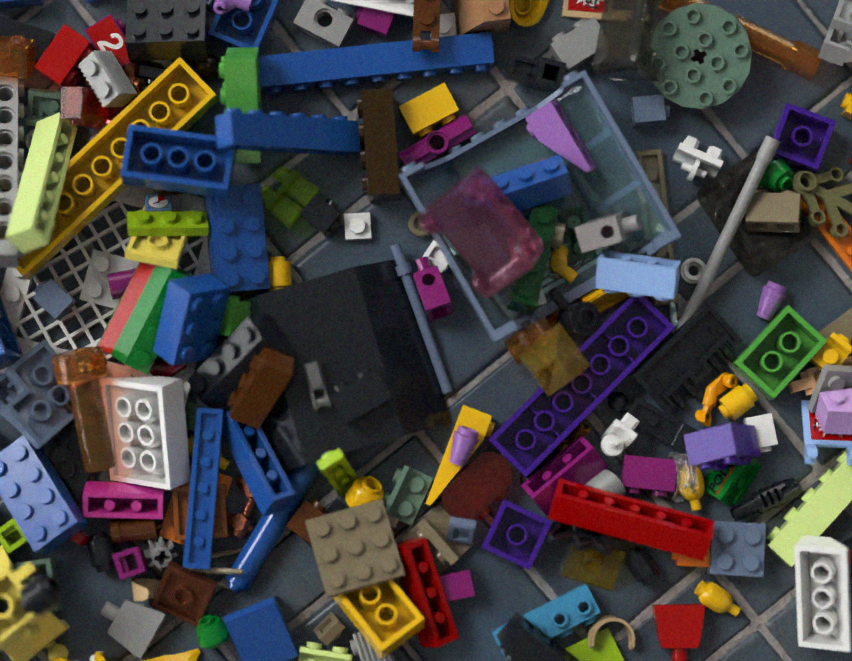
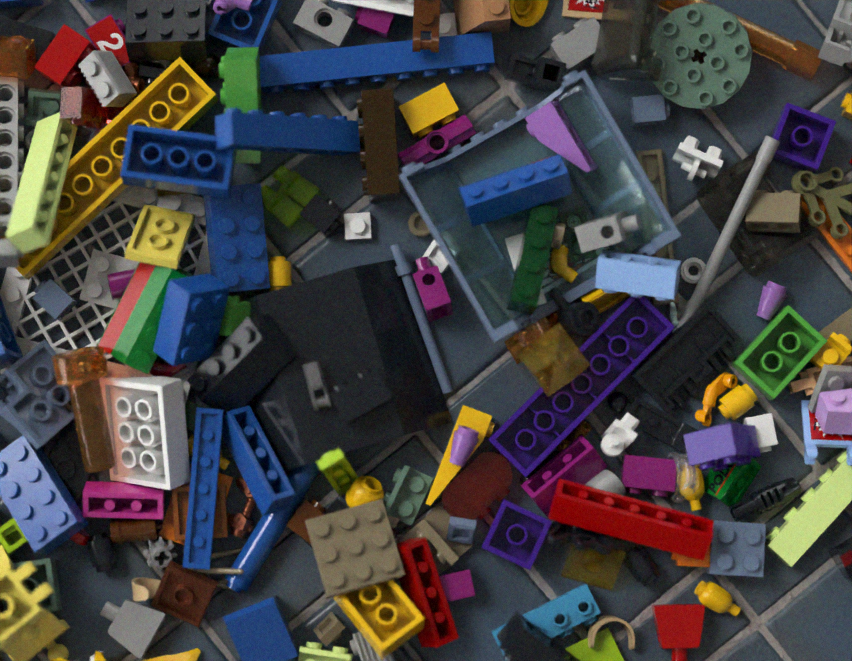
(40, 595): black head -> none
(130, 562): magenta brick -> none
(157, 203): tile -> none
(167, 223): lime plate -> none
(211, 632): green cone -> none
(260, 387): reddish brown brick -> none
(484, 231): clear pink windscreen -> none
(777, 176): green cone -> none
(822, 593): white slope -> none

